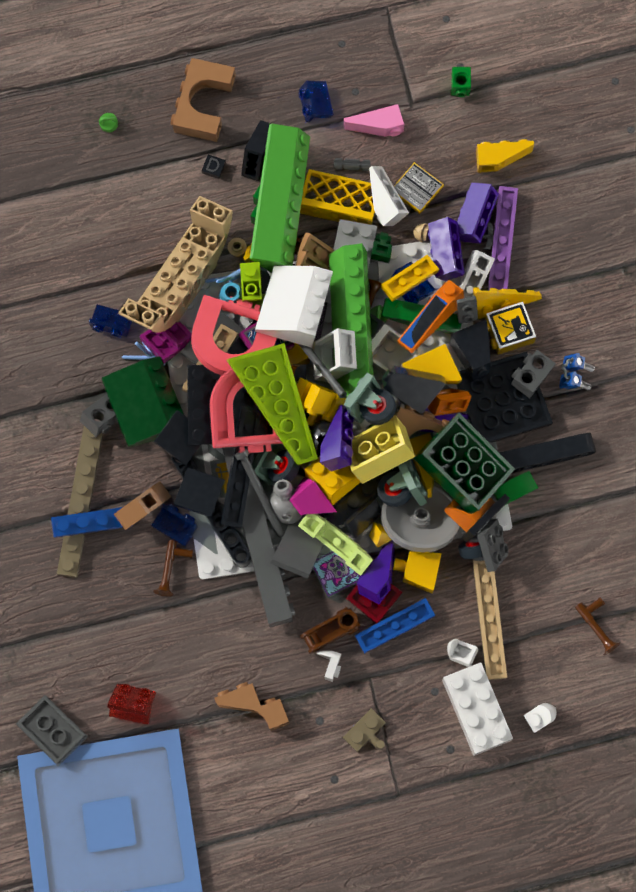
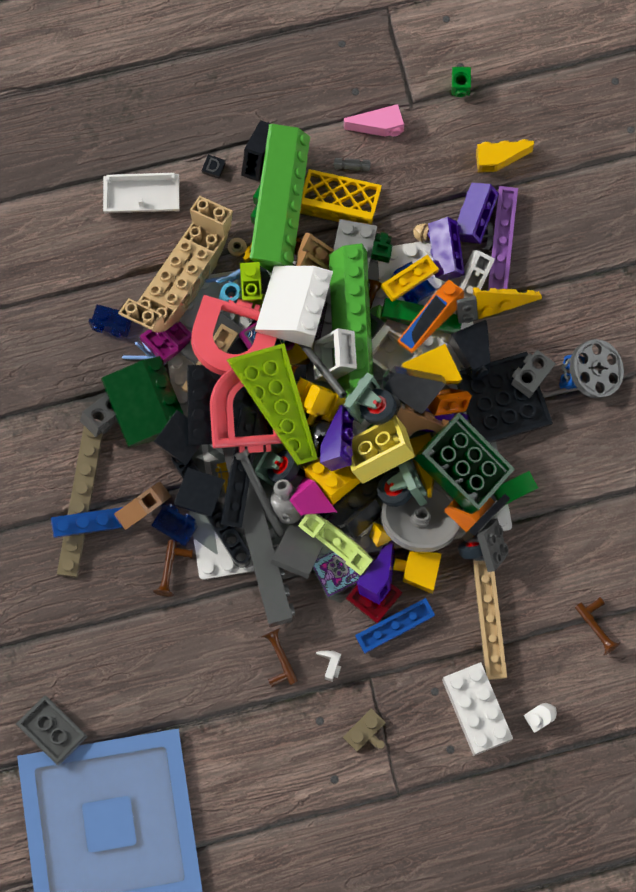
(108, 122): bright green tile -> none
(131, 703): clear red bracket -> none
(141, 193): none -> white container
(201, 75): medium nougat arch -> none
(246, 699): medium nougat arch -> none
(286, 666): none -> reddish brown piece
(315, 100): clear blue bracket -> none
(330, 630): reddish brown piece -> none
(386, 200): white slope -> none
(418, 188): light grey tile -> none
(461, 652): white plate -> none
(510, 328): piece -> none
(550, 452): black beam -> none
(600, 362): none -> dark grey wedge

